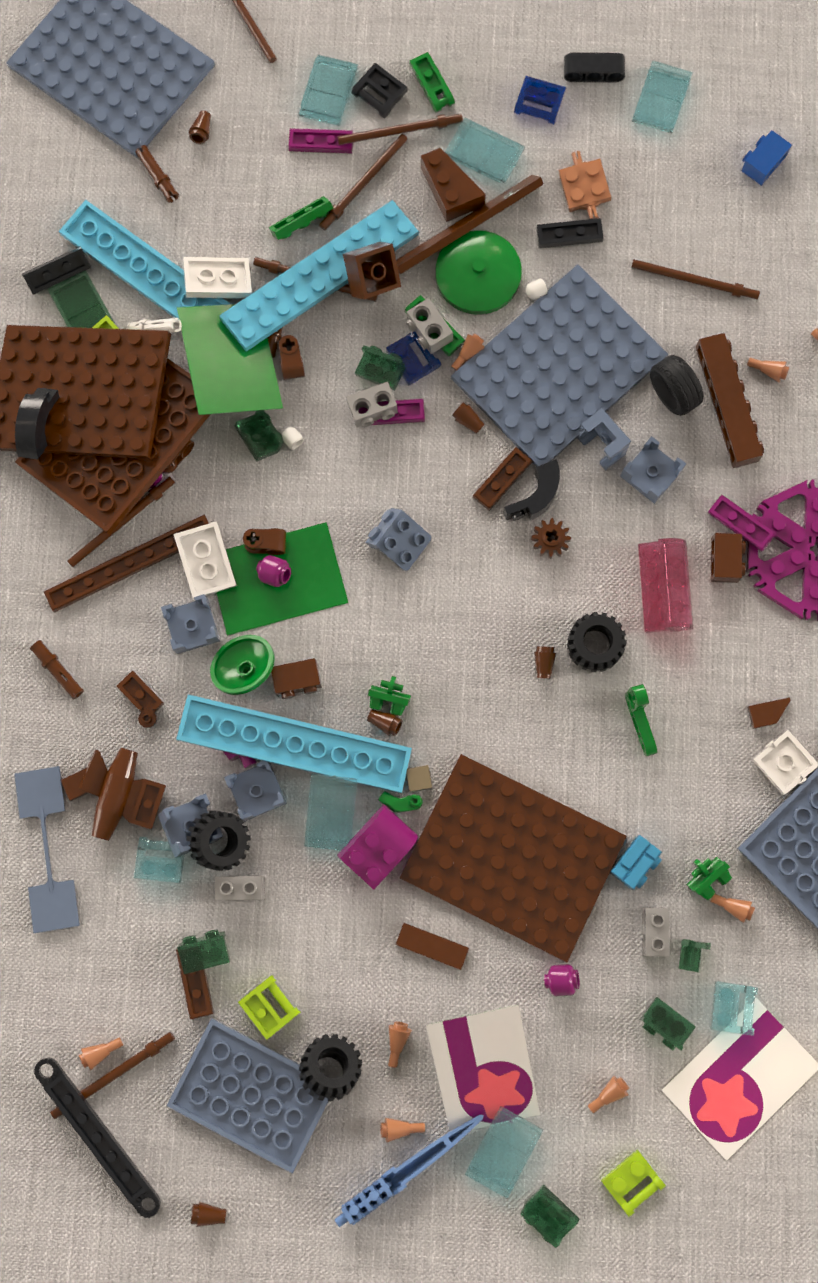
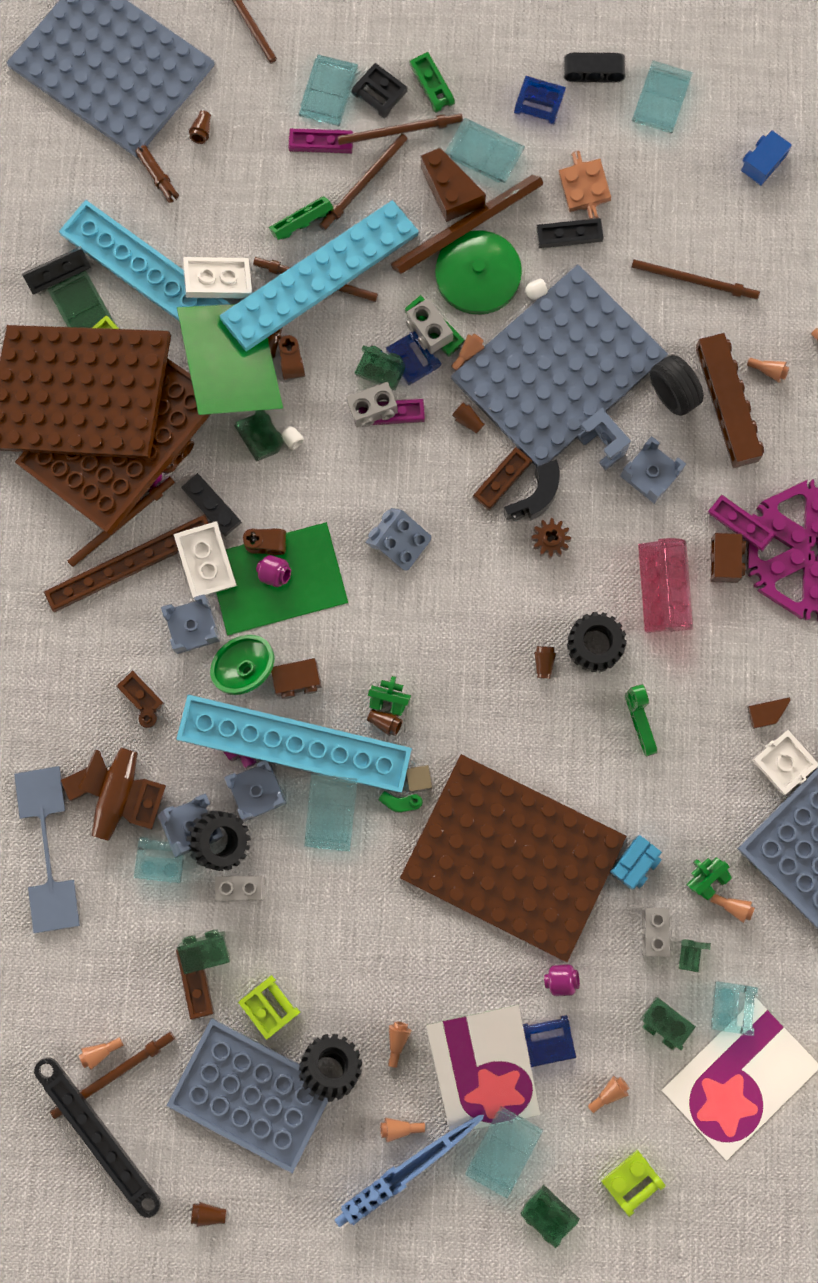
(31, 422): black arch -> none
(51, 662): reddish brown pin -> none
(170, 325): white pin -> none
(211, 504): none -> black plate
(372, 270): reddish brown brick -> none
(378, 846): magenta brick -> none
(432, 946): reddish brown tile -> none
(549, 1049): none -> clear blue plate

